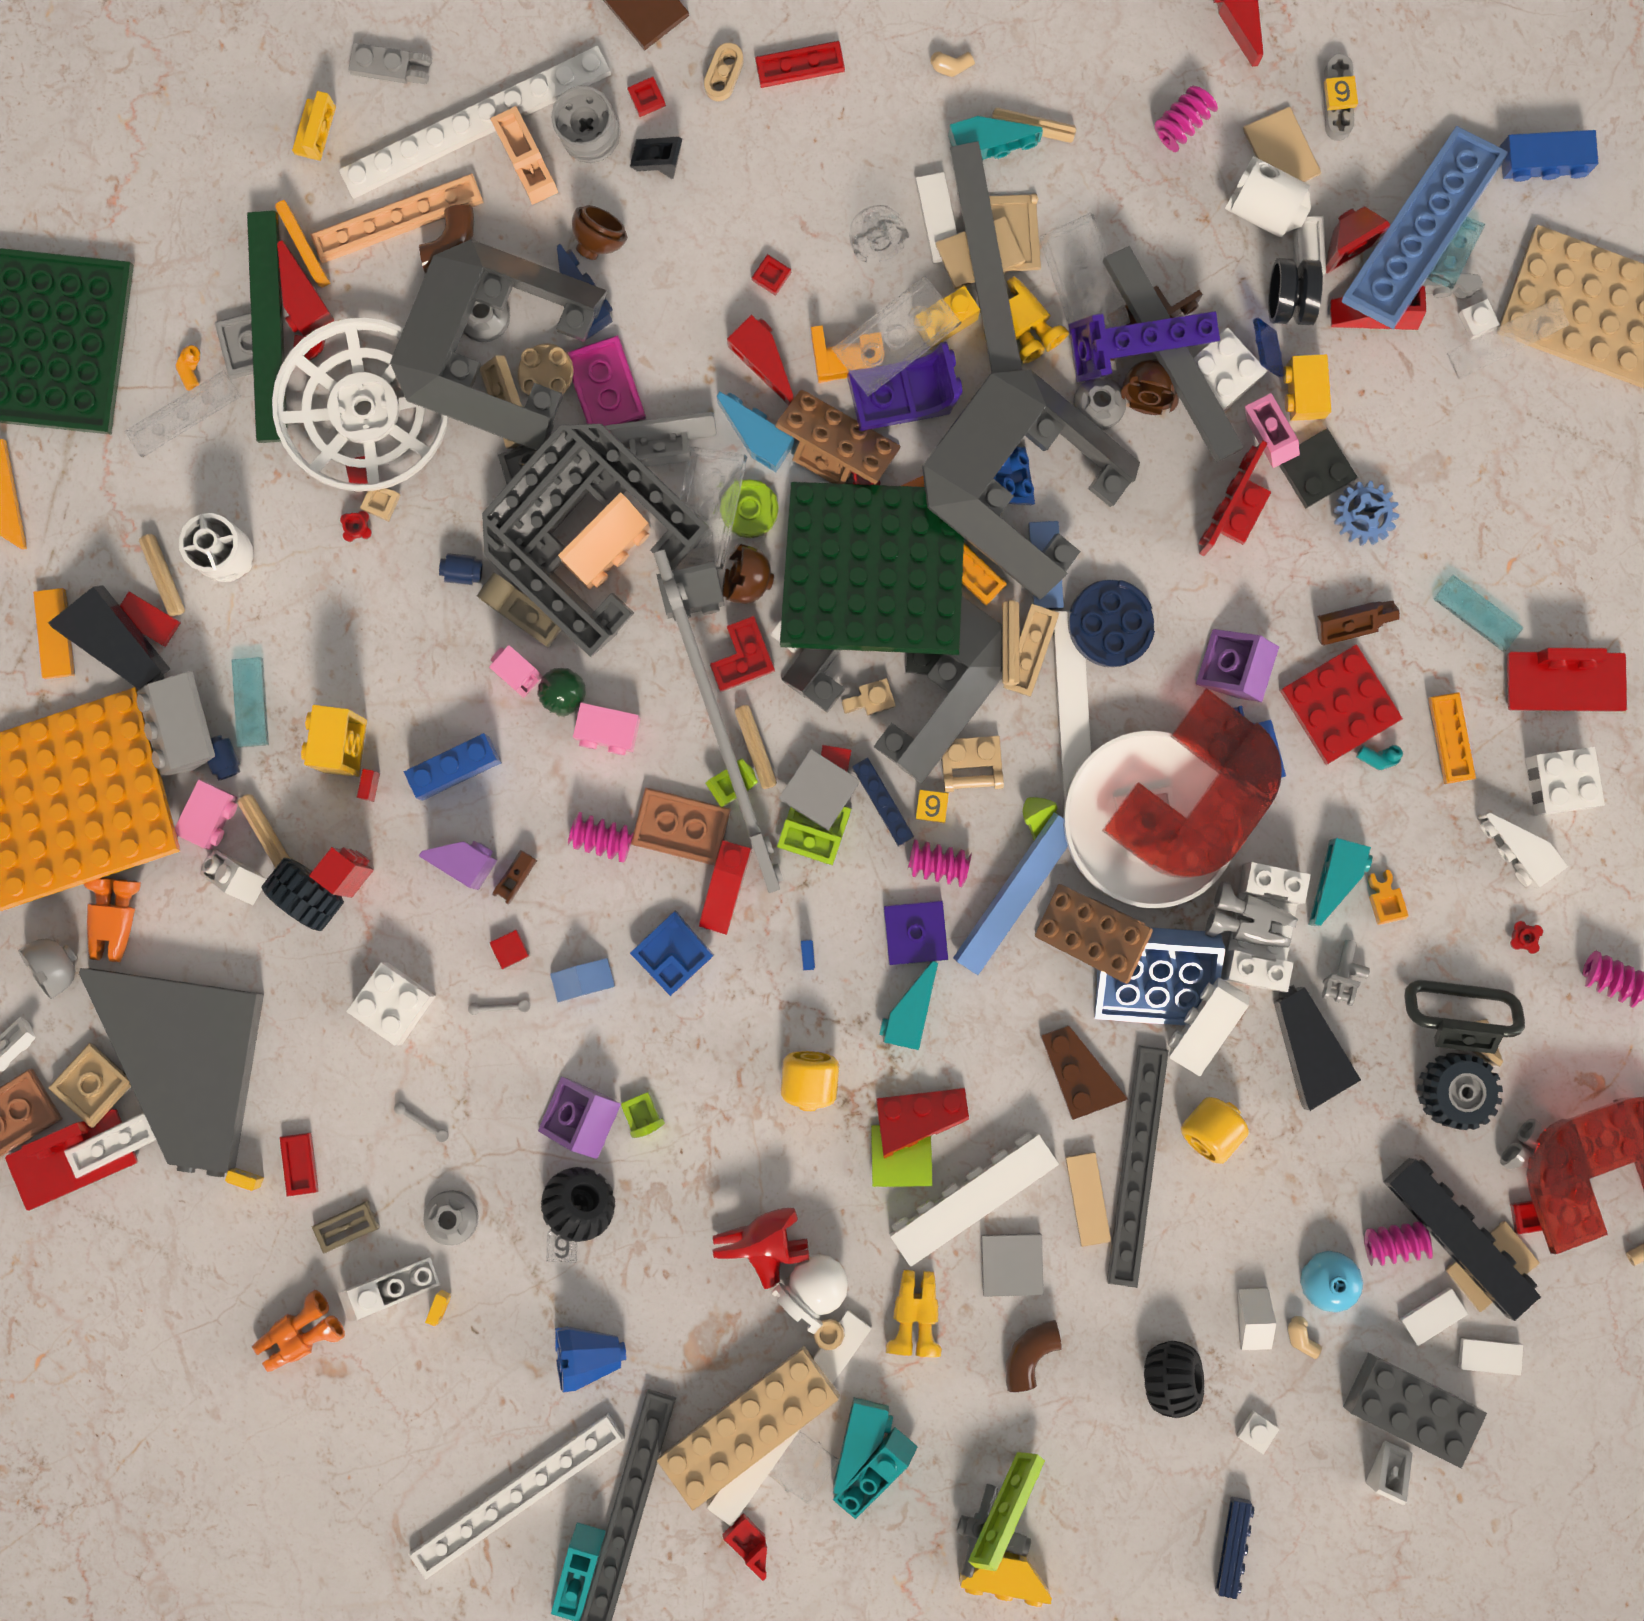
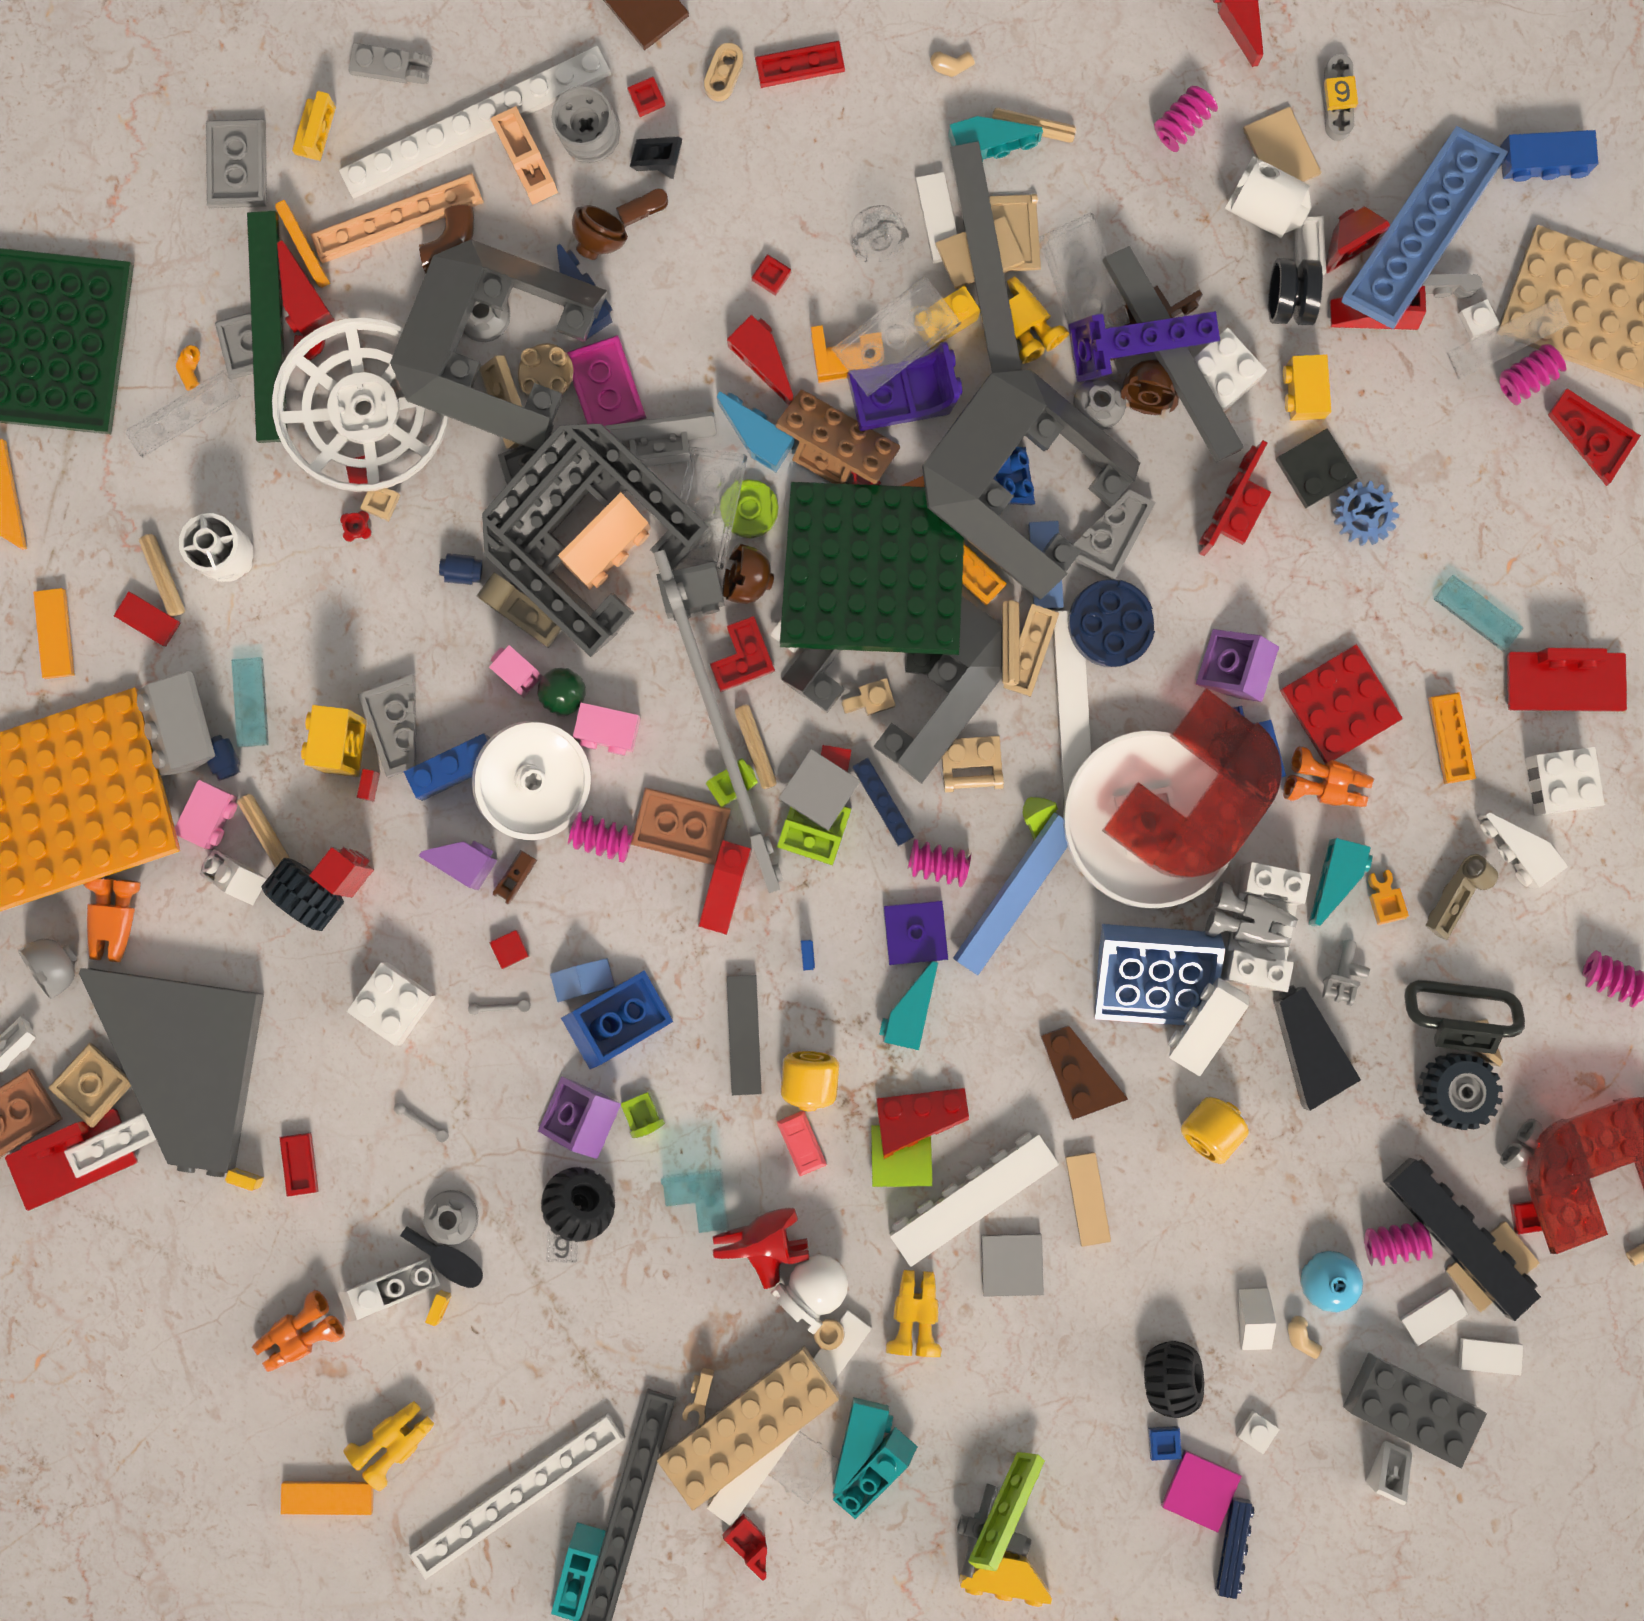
(110, 636): black slope -> none
(236, 163): none -> light grey tile
(326, 1498): none -> light orange tile
(369, 1216): dark tan tile -> none
(392, 723): none -> light grey wing
(393, 1436): none -> yellow piece
(447, 1260): none -> black piece
(531, 780): none -> white dish
(585, 1356): blue cone -> none
(617, 1020): none -> blue slope
(642, 207): none -> reddish brown bar
(672, 953): blue plate -> none
(700, 1387): none -> tan plate
(704, 1190): none -> clear light blue panel
(744, 1035): none -> dark grey tile
(801, 1143): none -> coral tile
(932, 806): yellow tile -> none
(1026, 1354): reddish brown cylinder -> none
(1094, 933): medium nougat bracket -> none
(1113, 535): none -> light grey wing
(1137, 1166): dark grey tile -> none
(1165, 1443): none -> blue tile
(1201, 1491): none -> dark pink tile
(1268, 347): clear blue piece -> none
(1271, 425): bright pink brick -> none
(1335, 782): none -> orange piece
(1355, 621): reddish brown hinge -> none
(1382, 759): teal arm -> none
(1457, 254): clear light blue tile -> none
(1459, 892): none -> dark tan plate
(1518, 940): red plate -> none
(1530, 372): none -> dark pink piece
(1594, 434): none -> red wing

